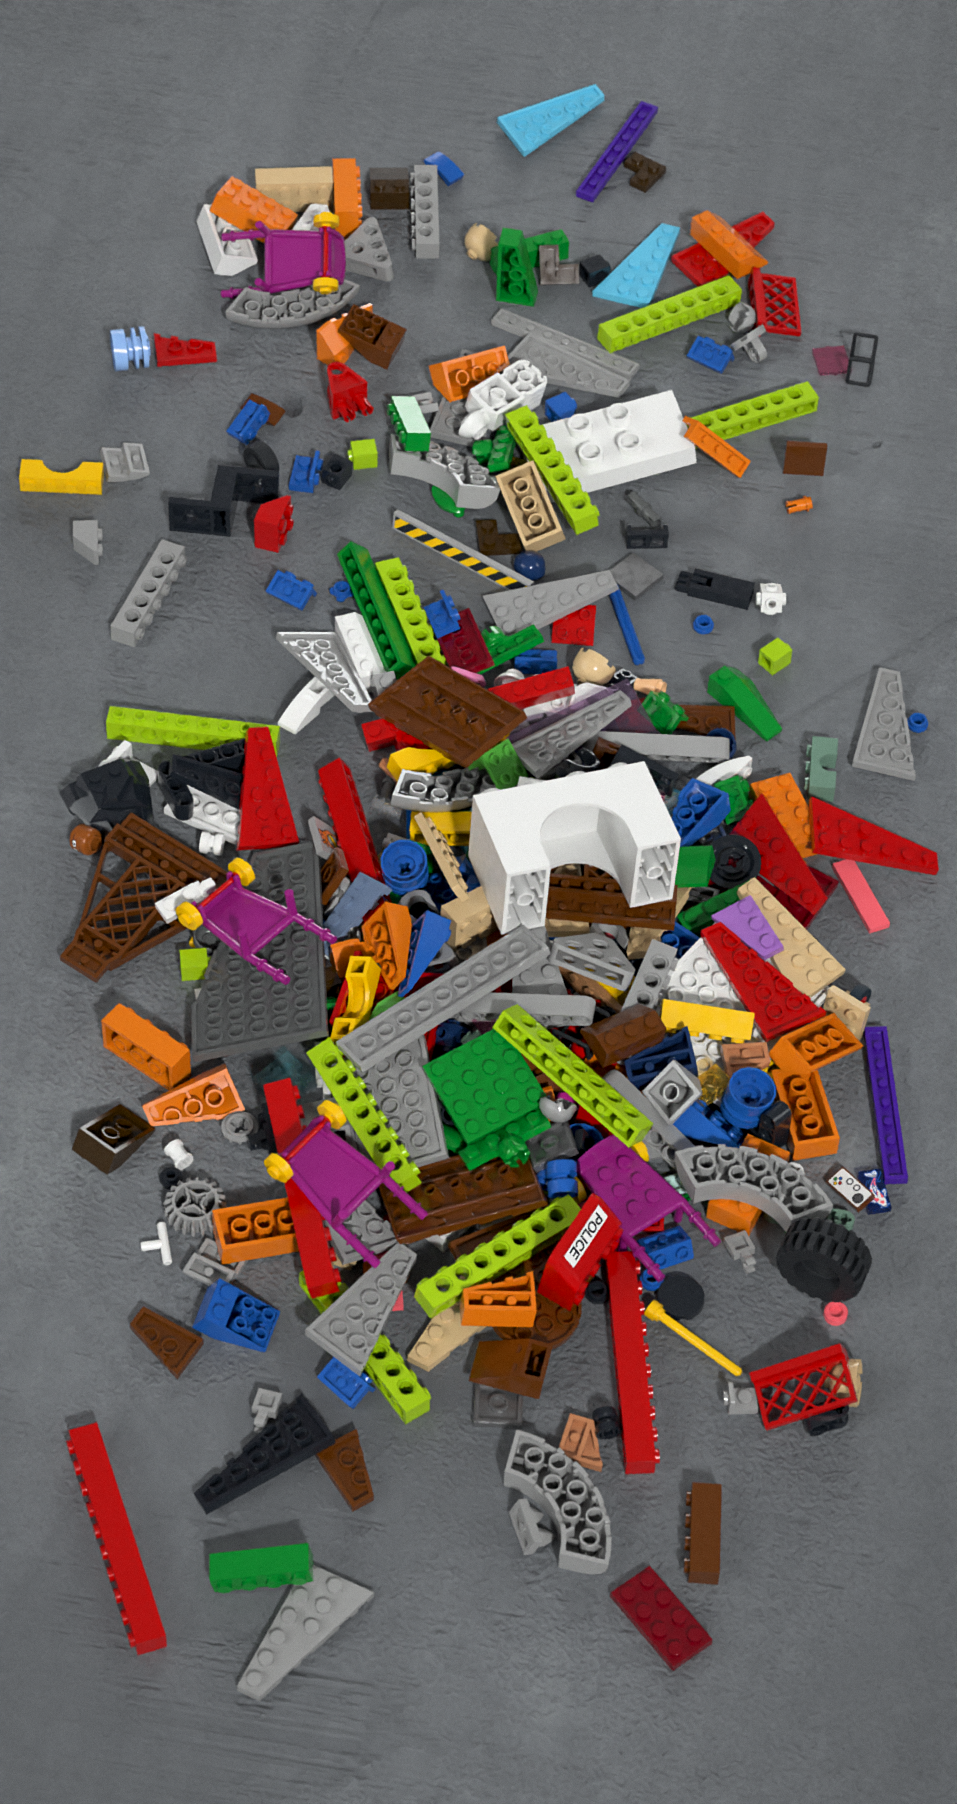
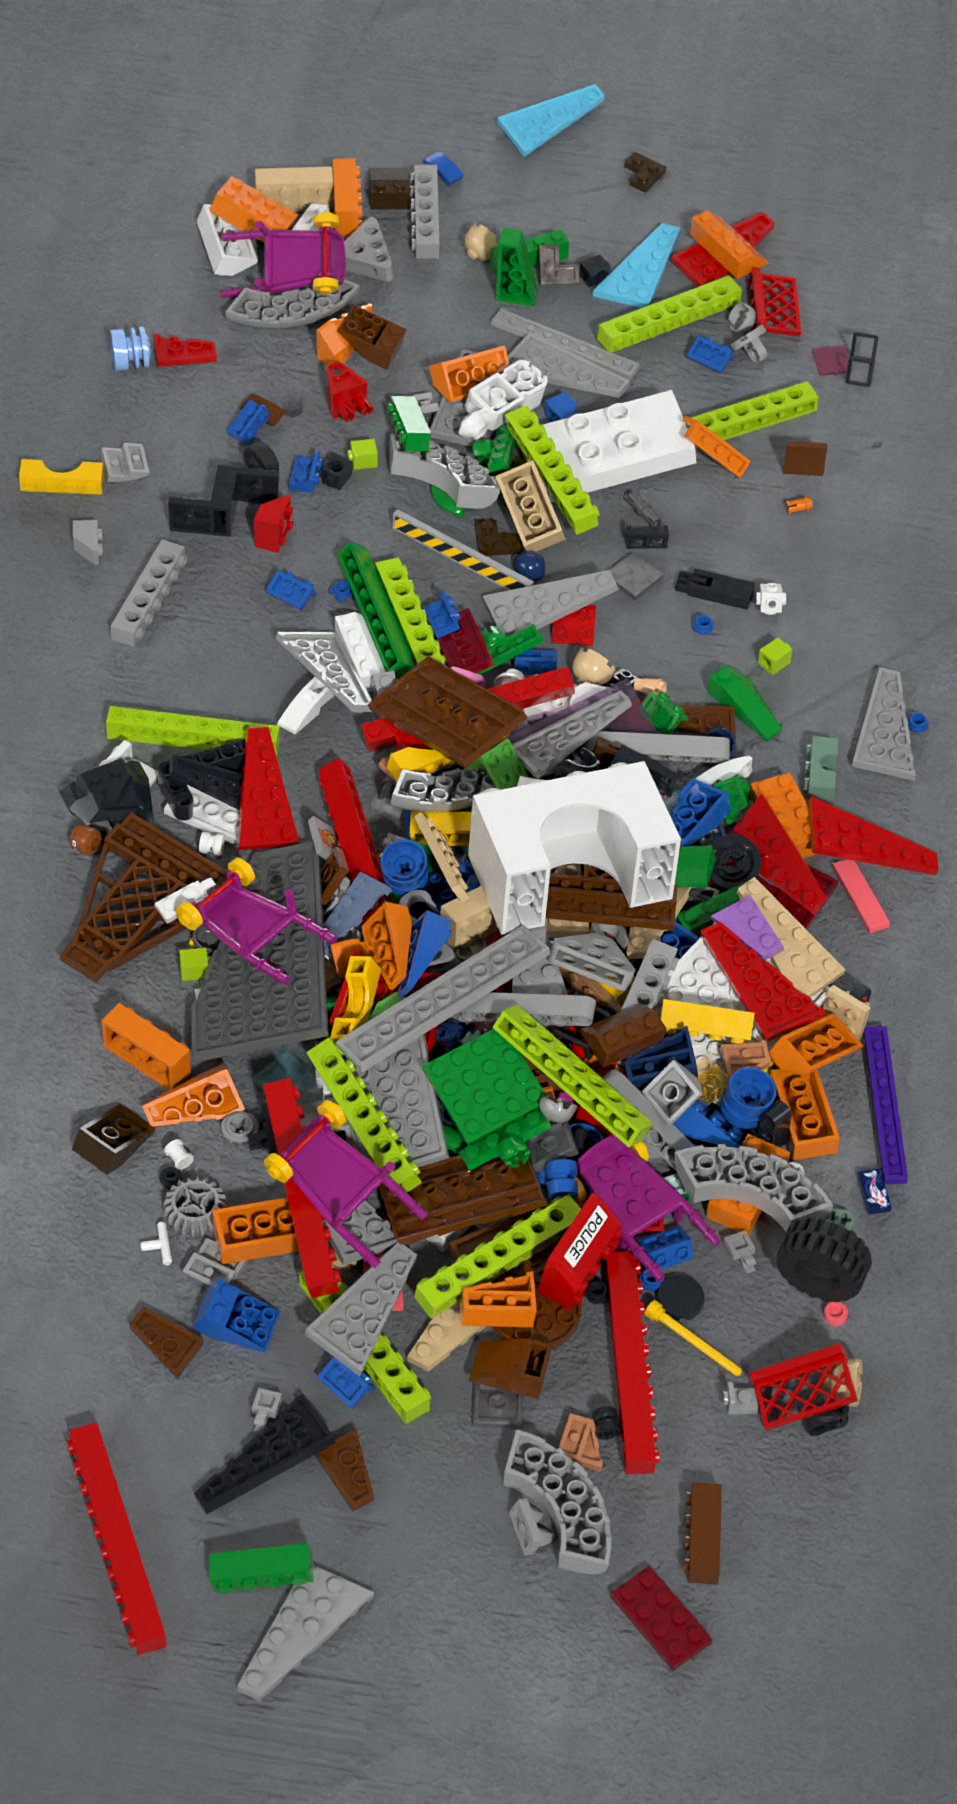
(616, 151): dark purple plate -> none
(627, 627): blue axle -> none
(850, 1189): tile -> none

